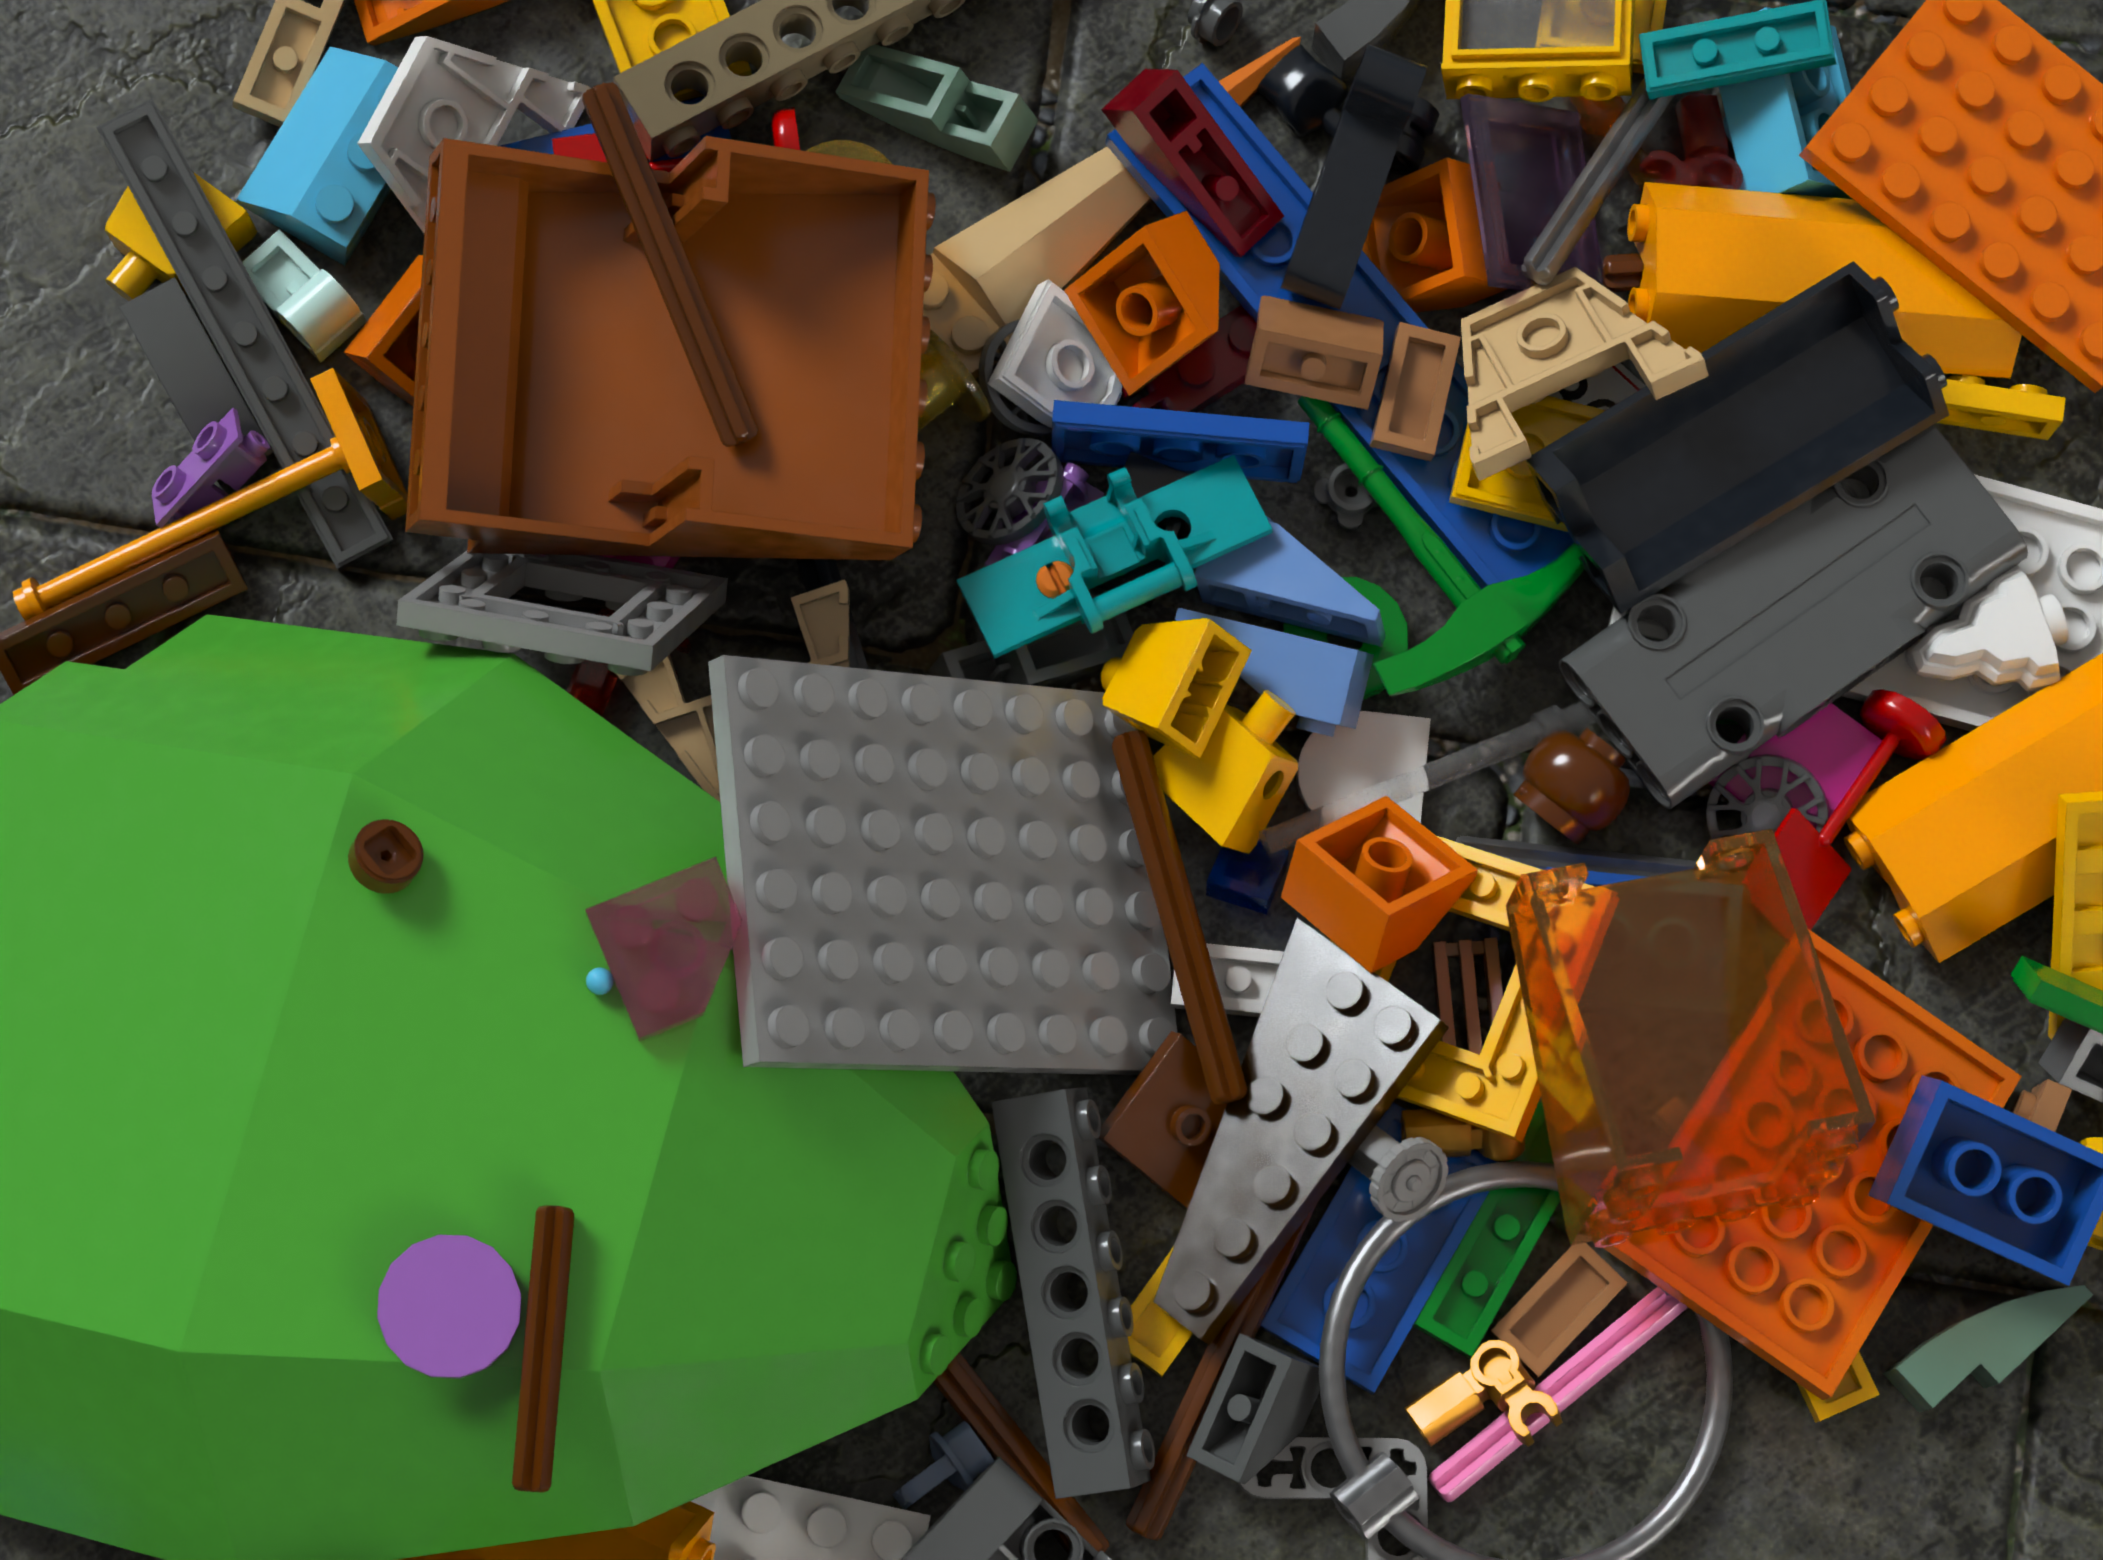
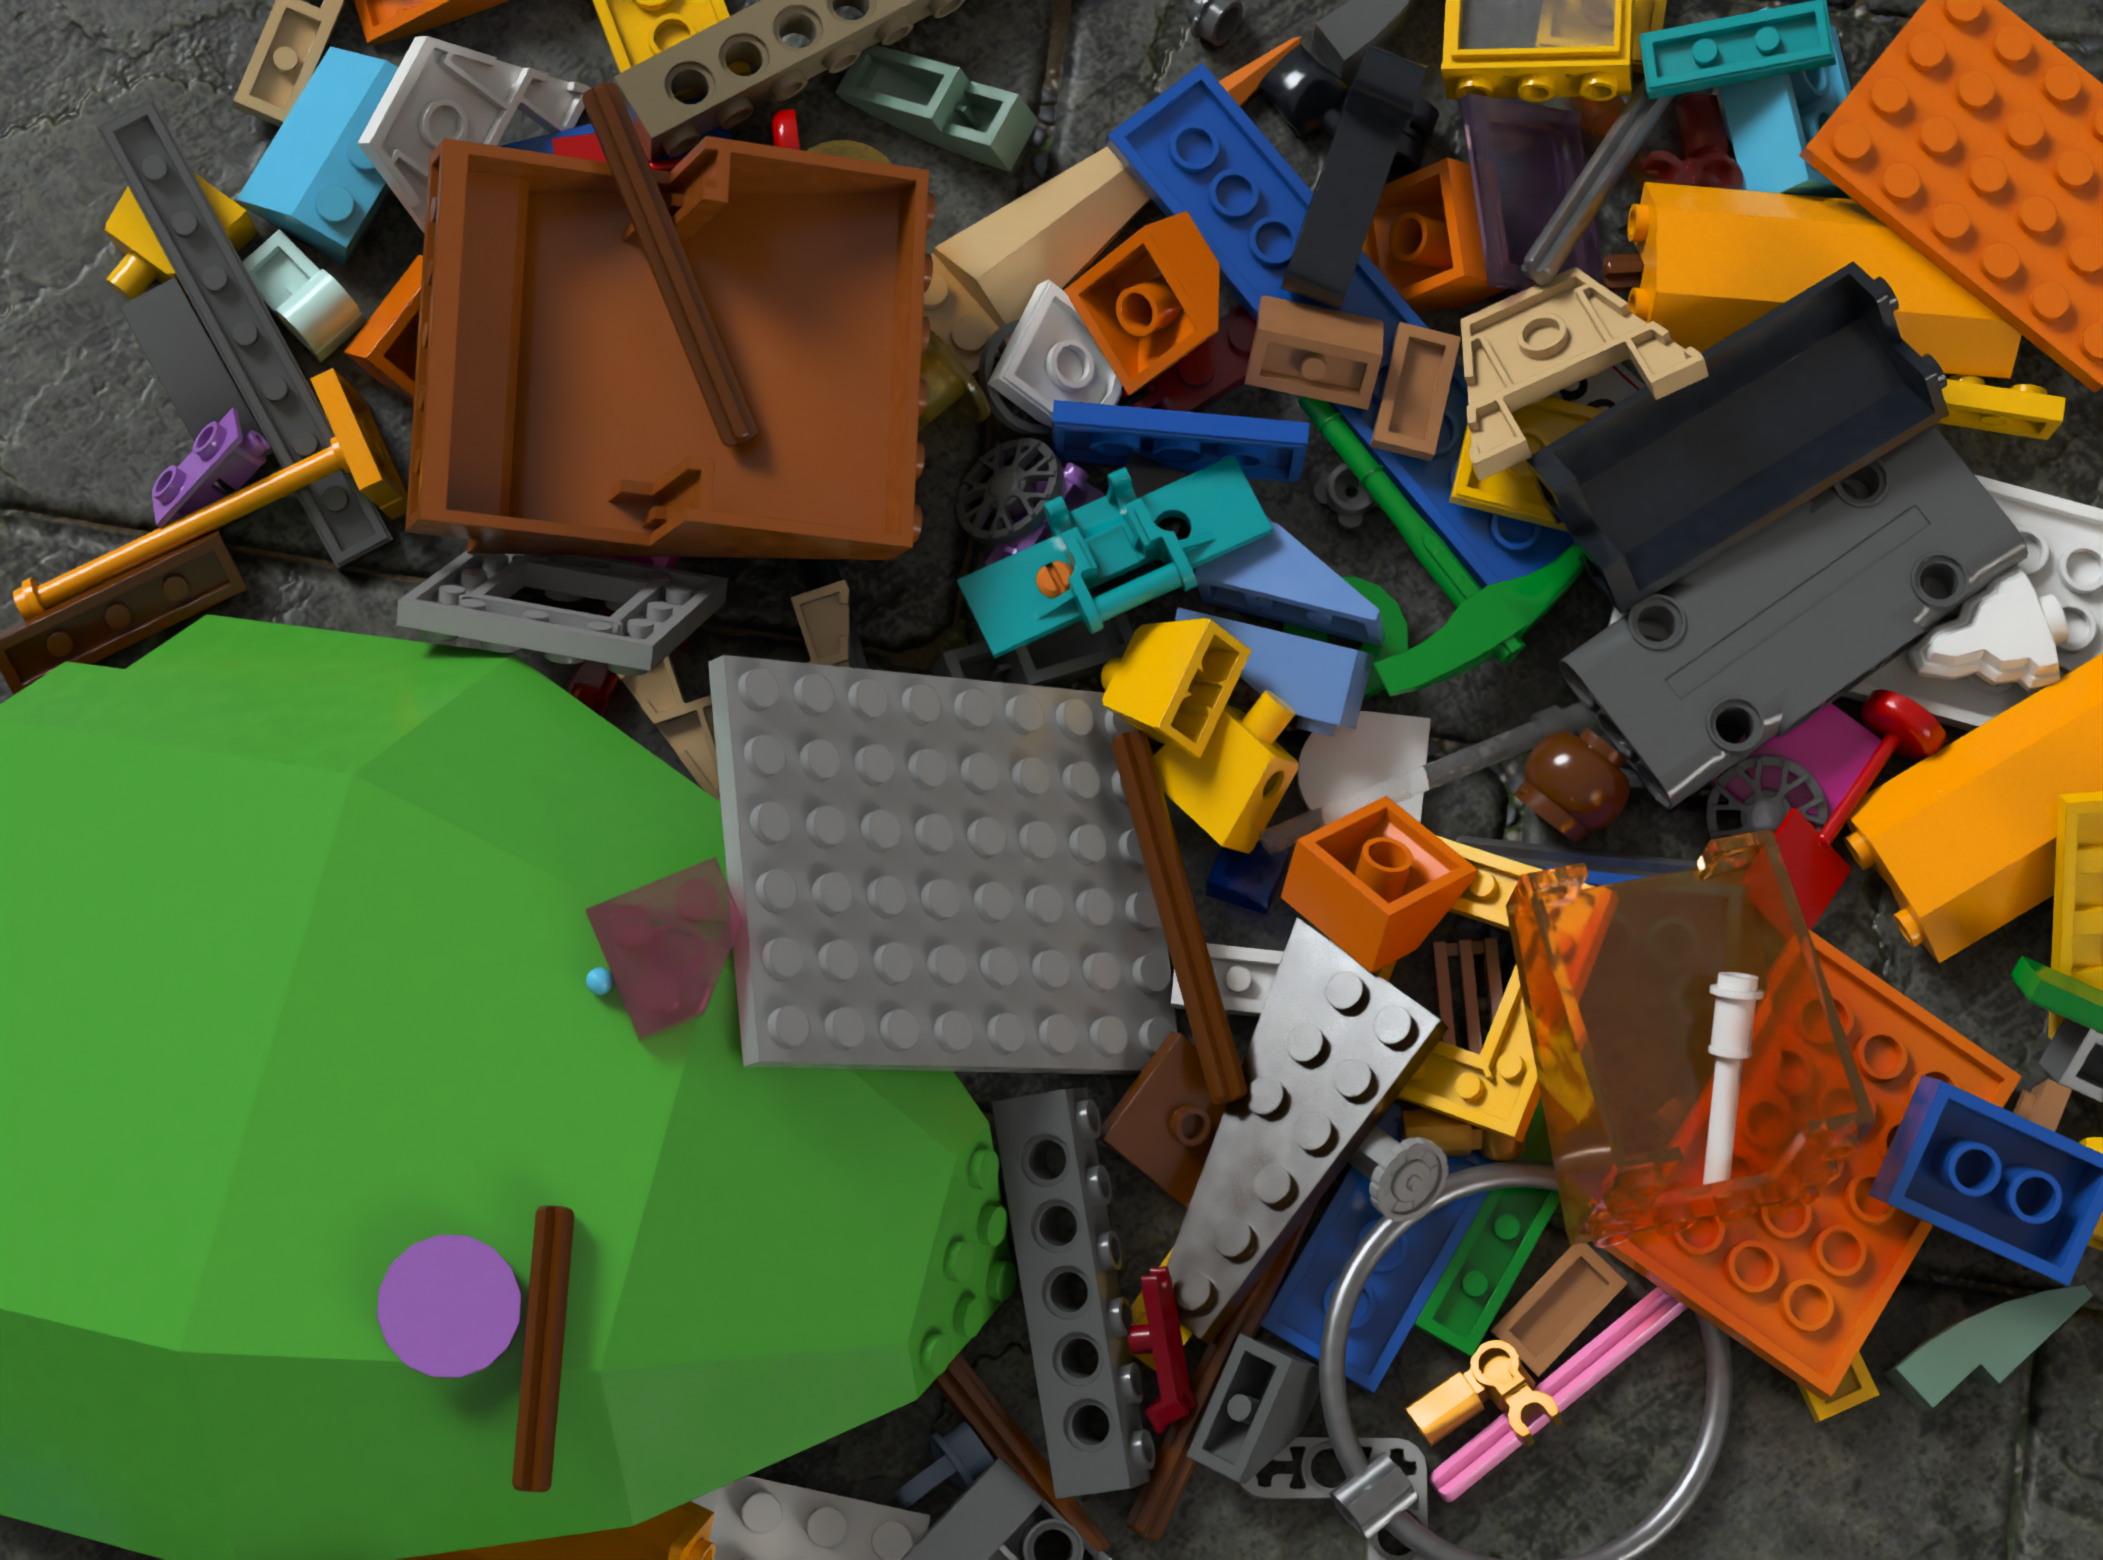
(385, 856): reddish brown tile -> none
(1164, 1341): none -> dark red piece
(1192, 157): dark red slope -> none
(1730, 1043): none -> white pin

